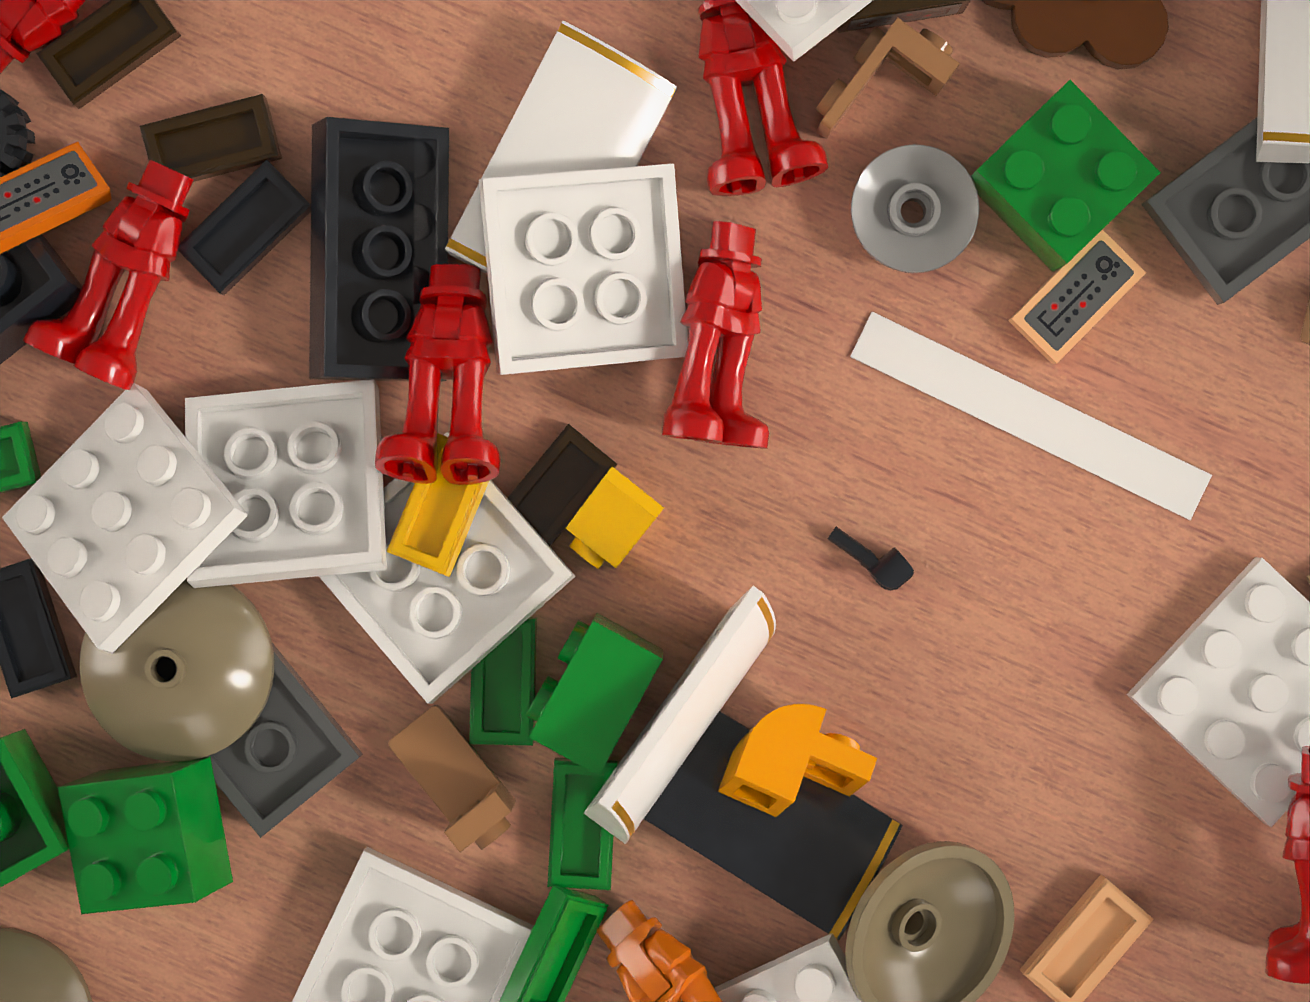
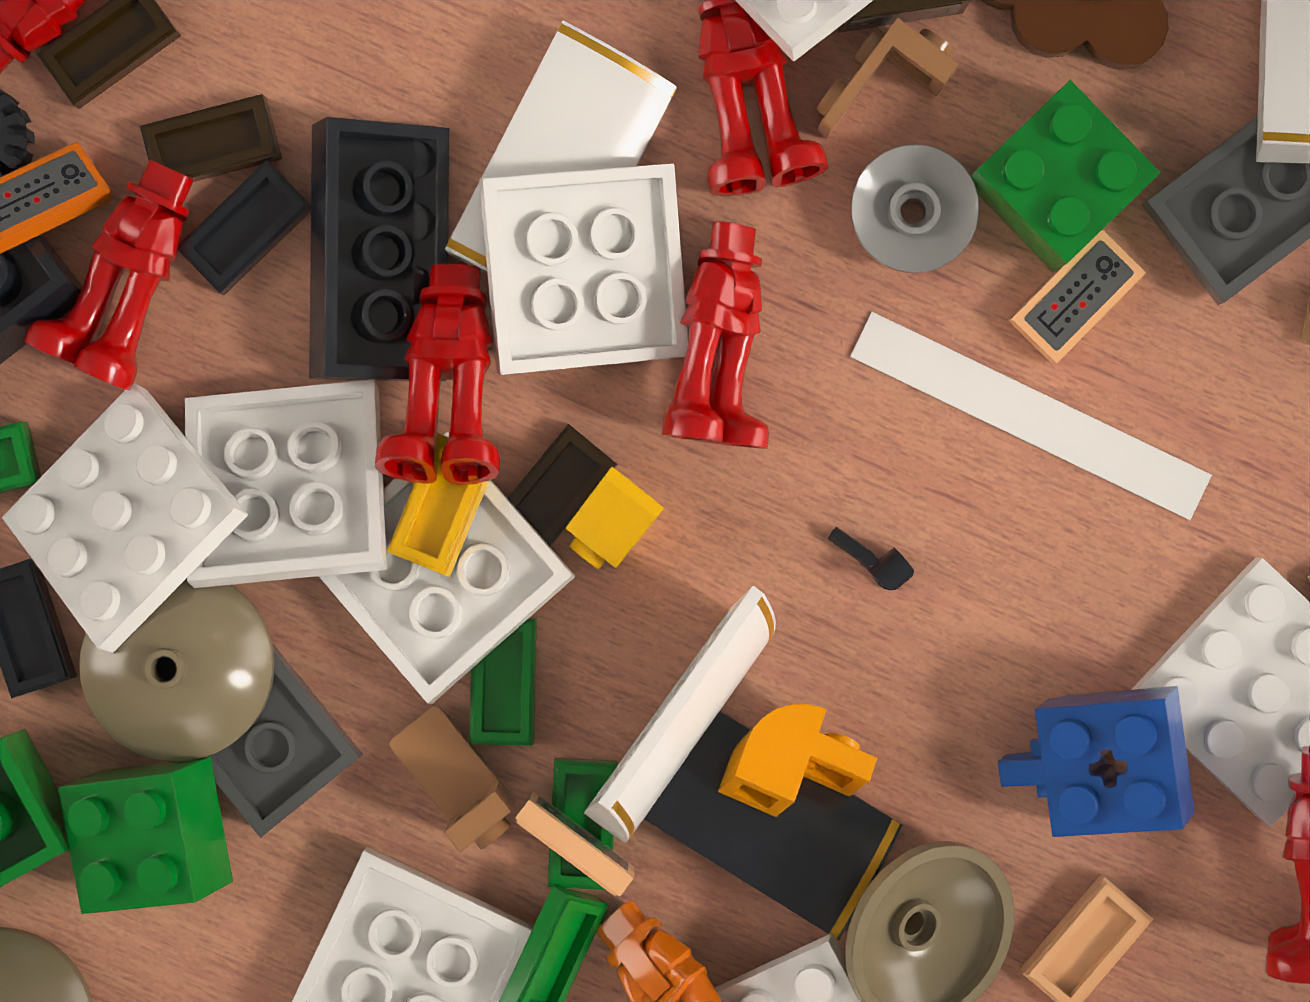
(575, 844): none -> light nougat tile
(596, 693): green brick -> none
(1086, 792): none -> blue hinge

